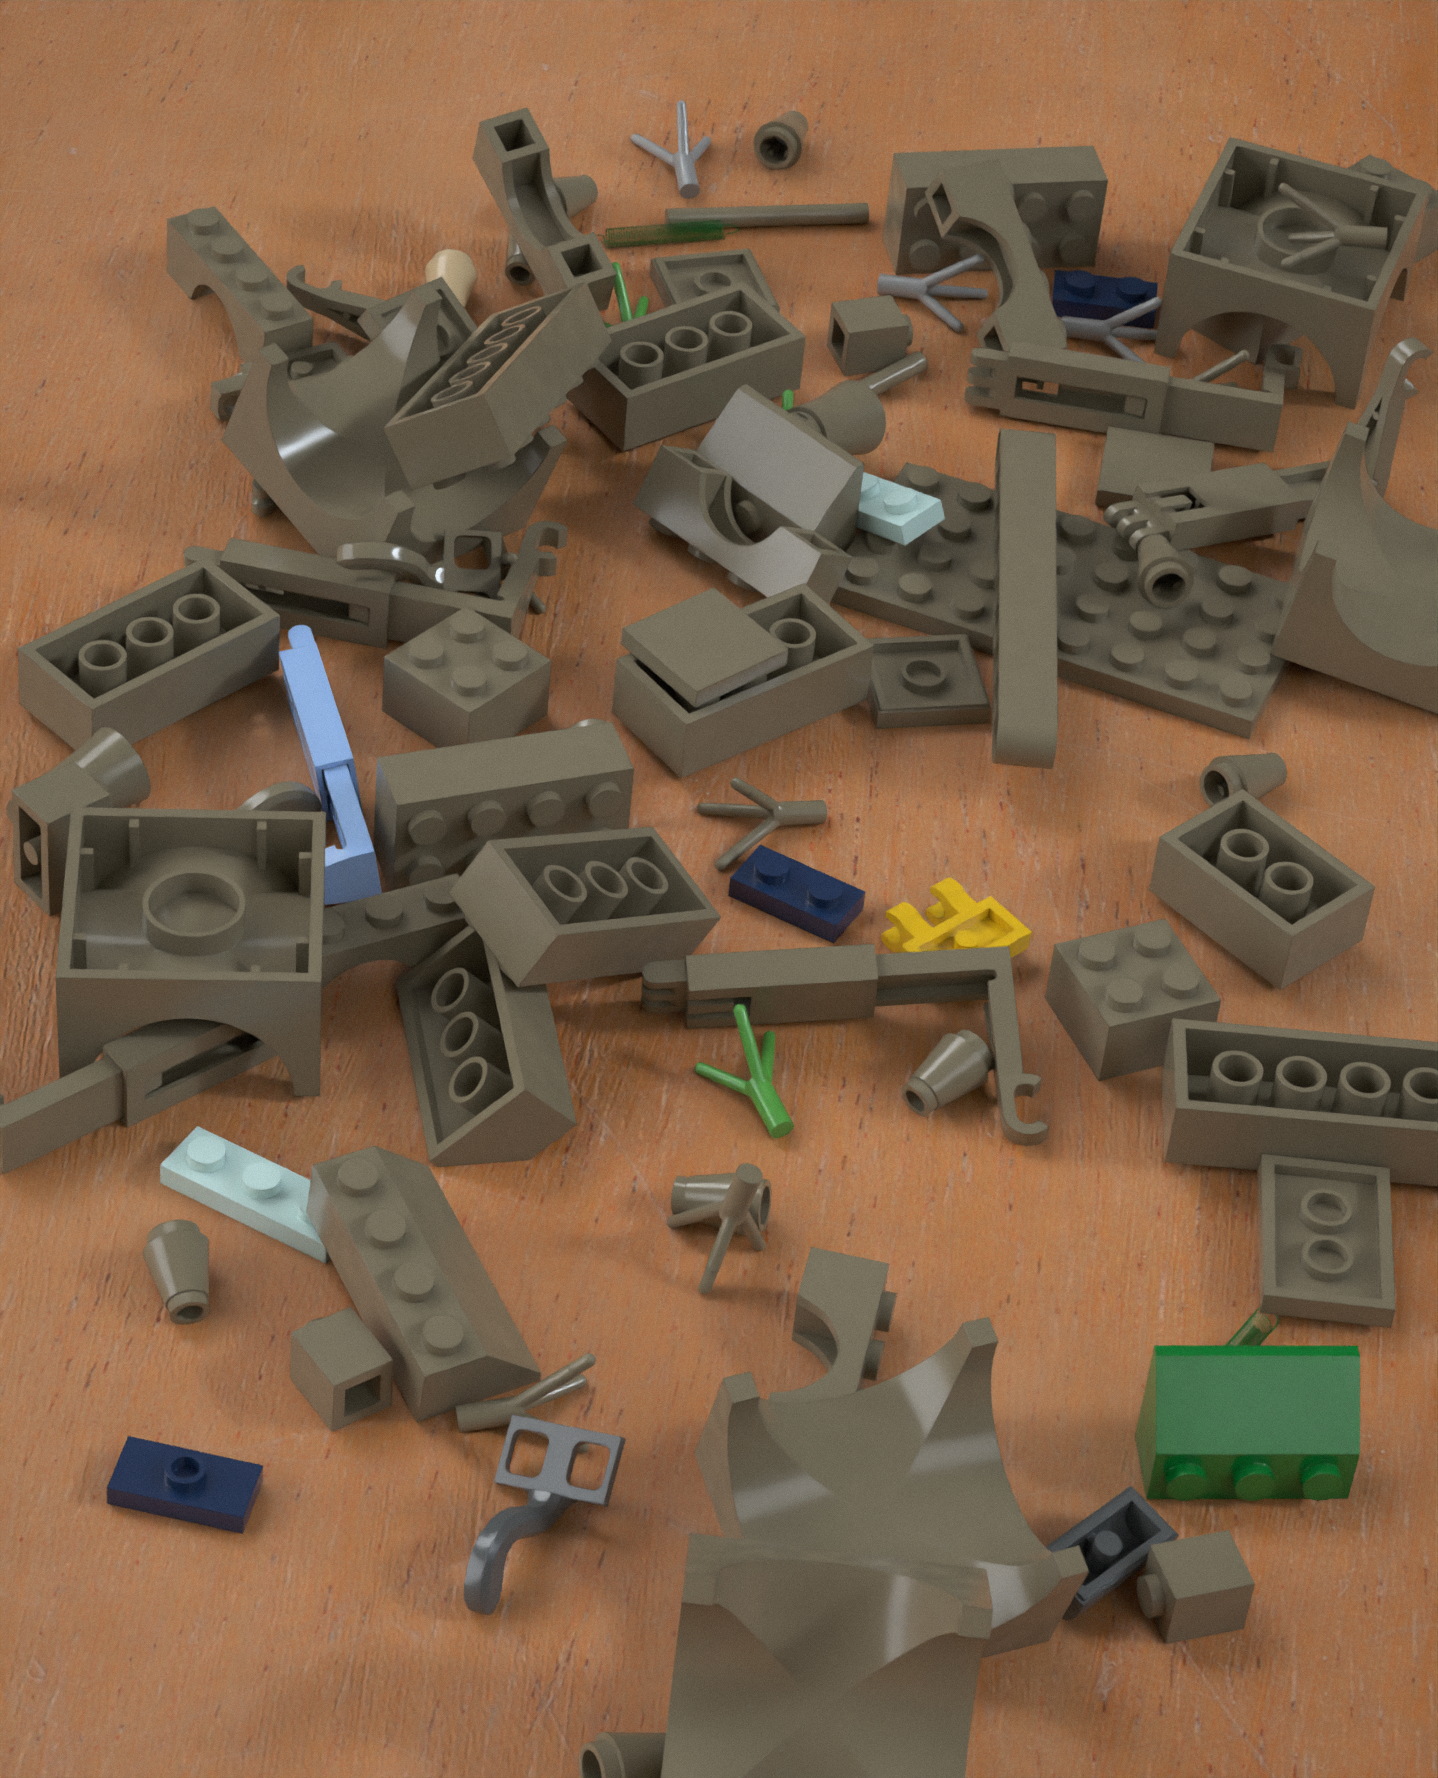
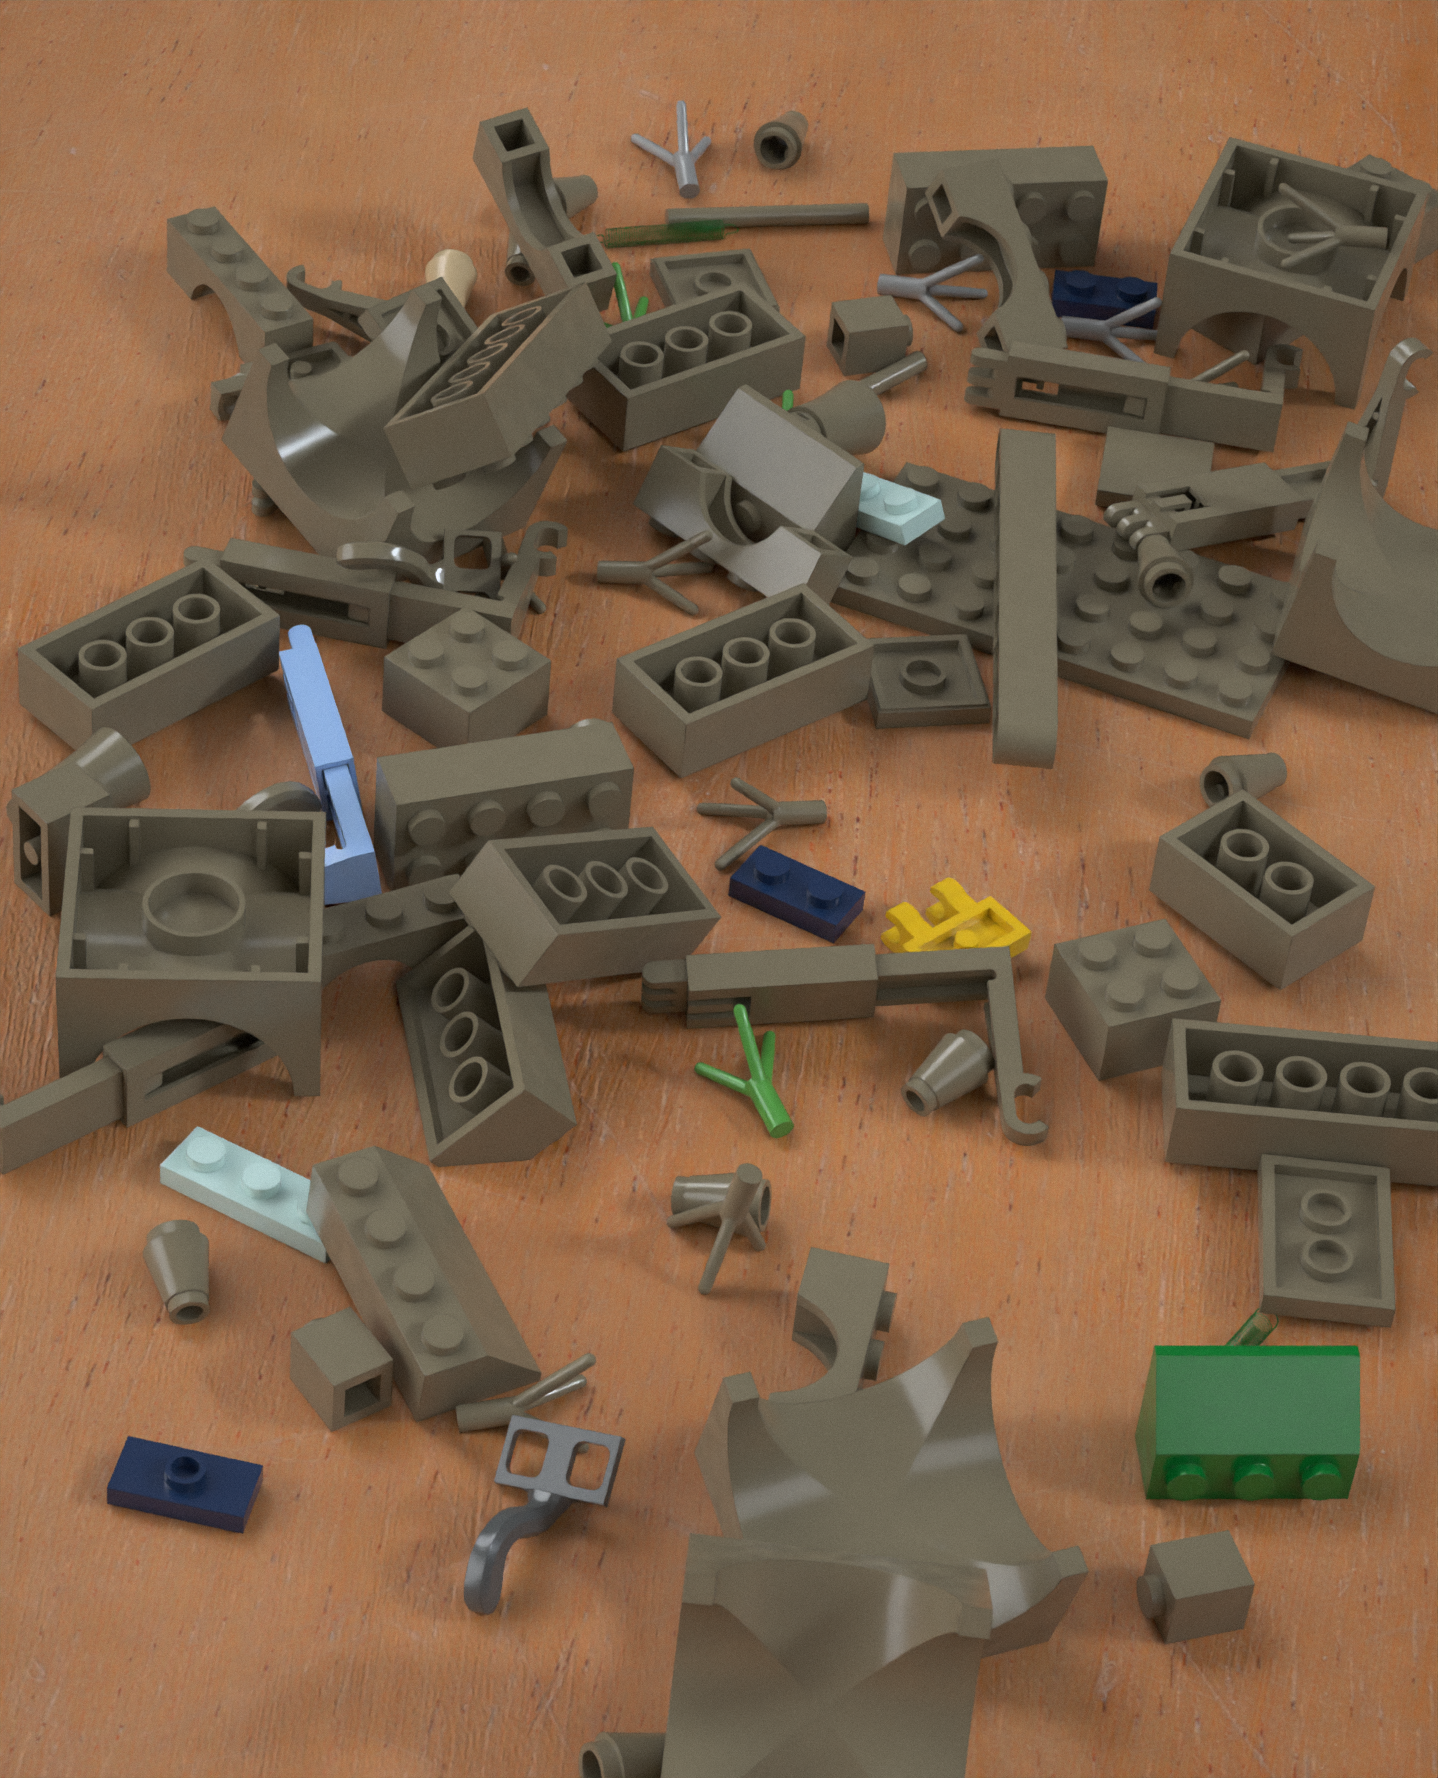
(646, 571): none -> dark tan plant
(704, 647): dark tan tile -> none
(1113, 1545): dark grey brick -> none

